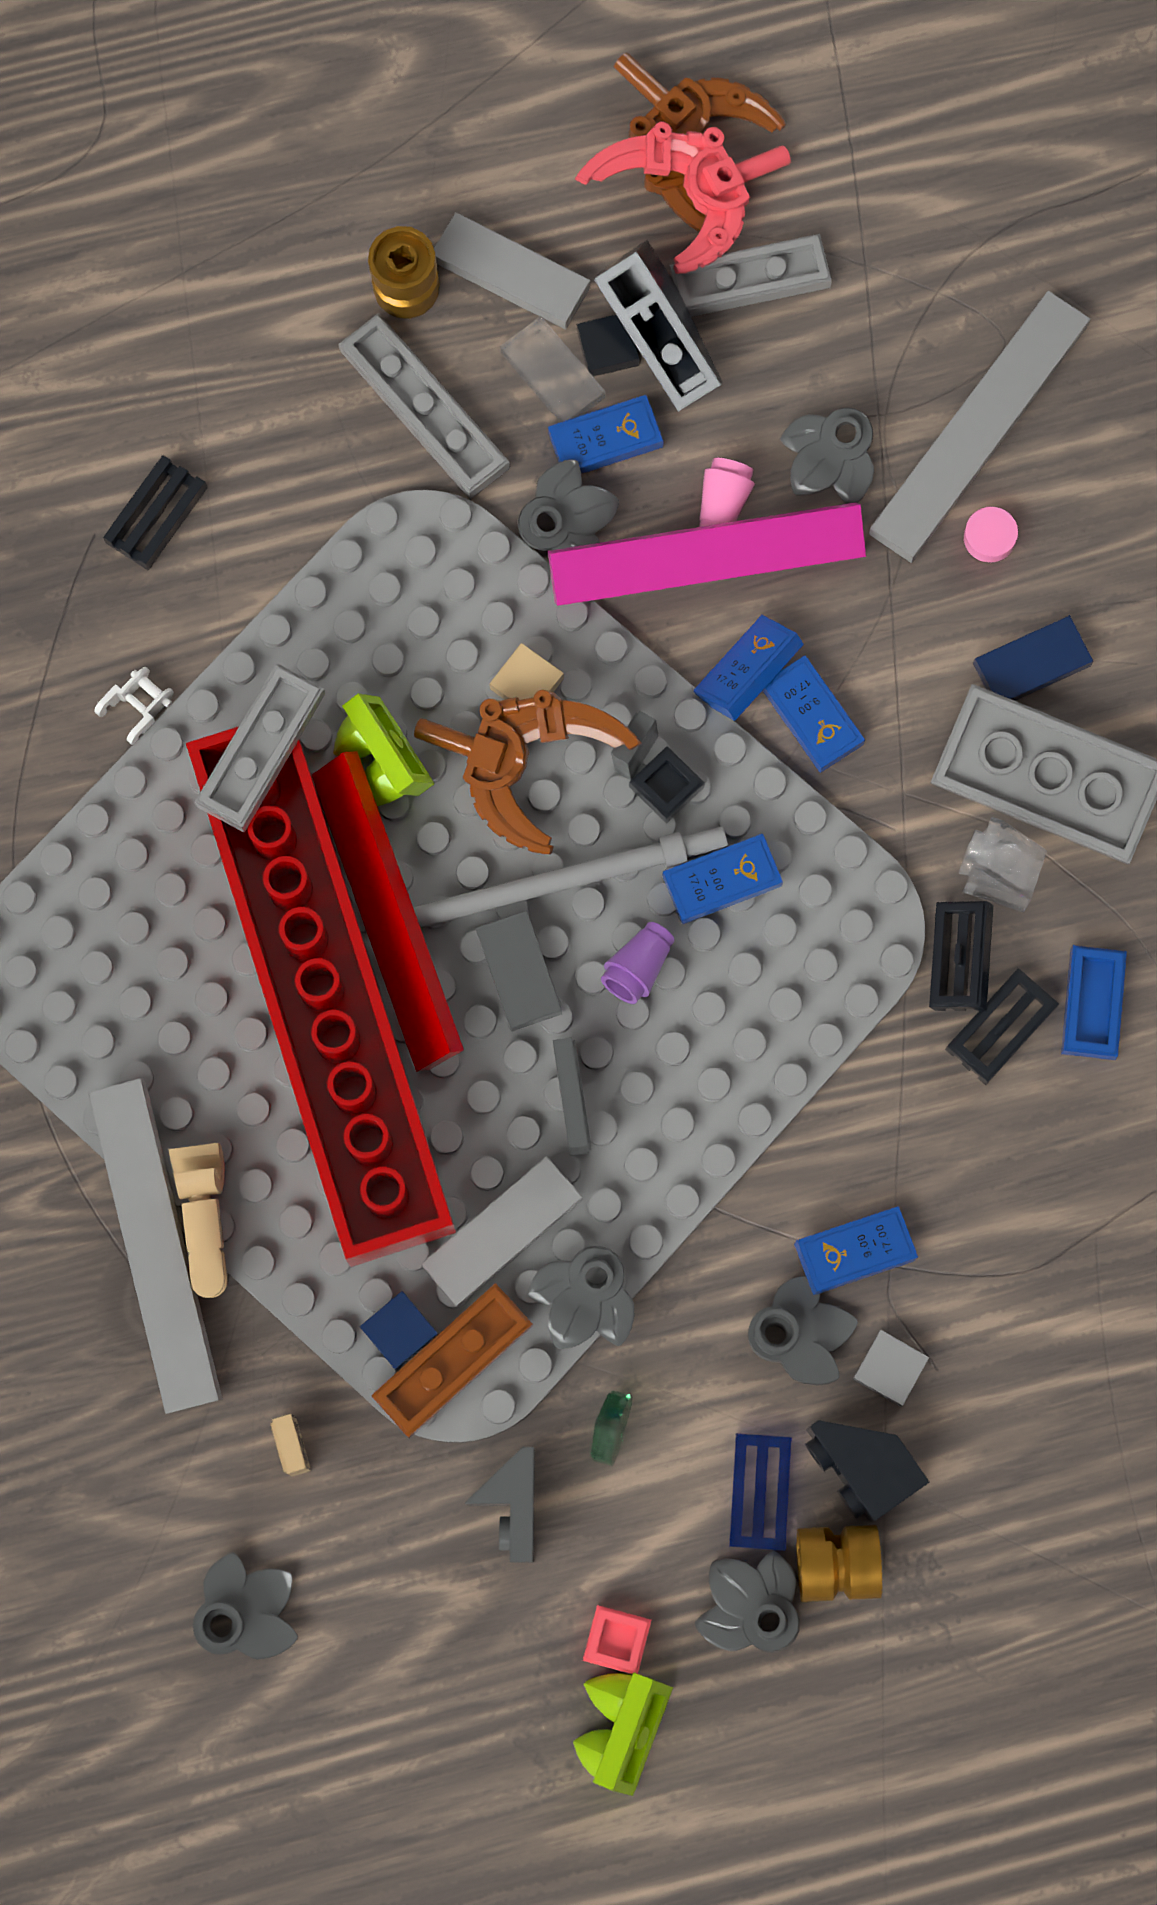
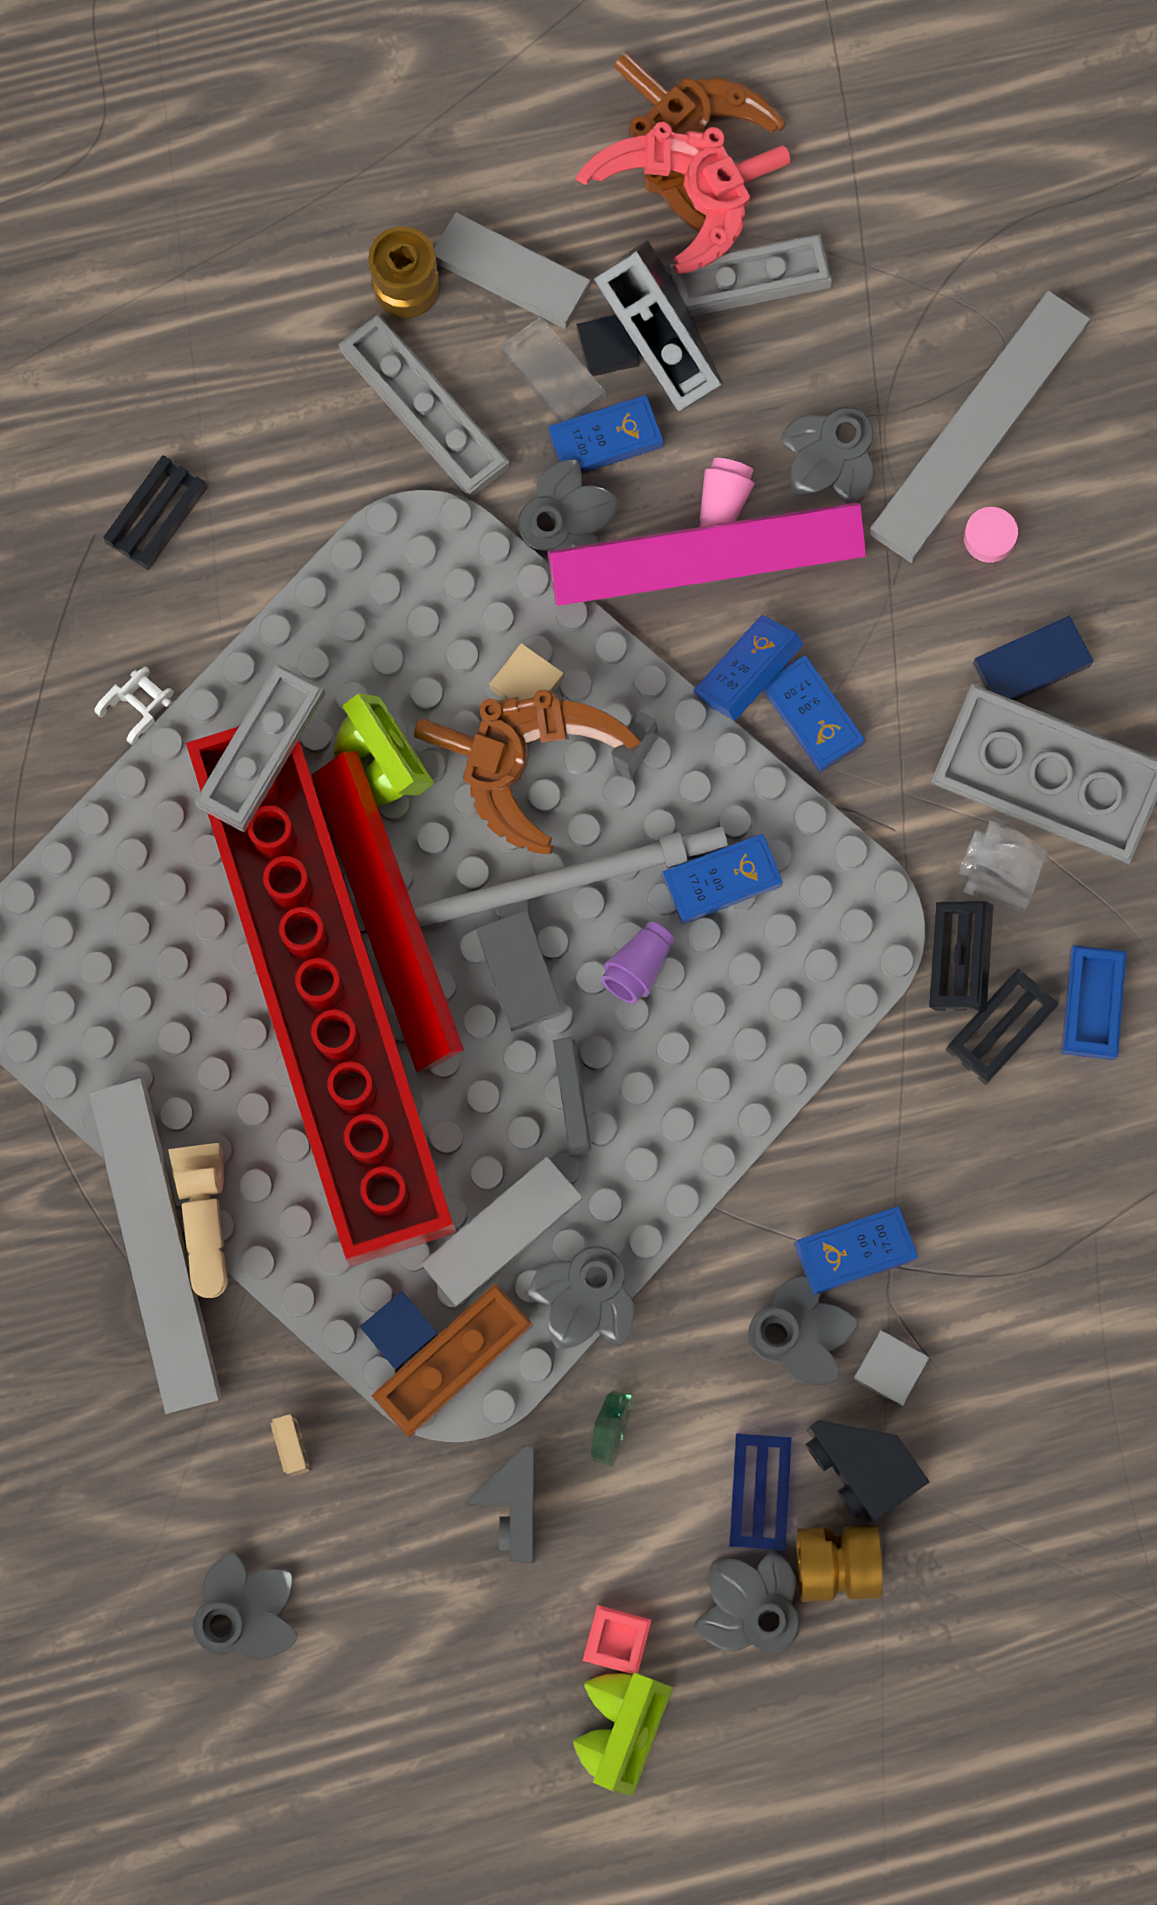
(666, 784): black tile -> none

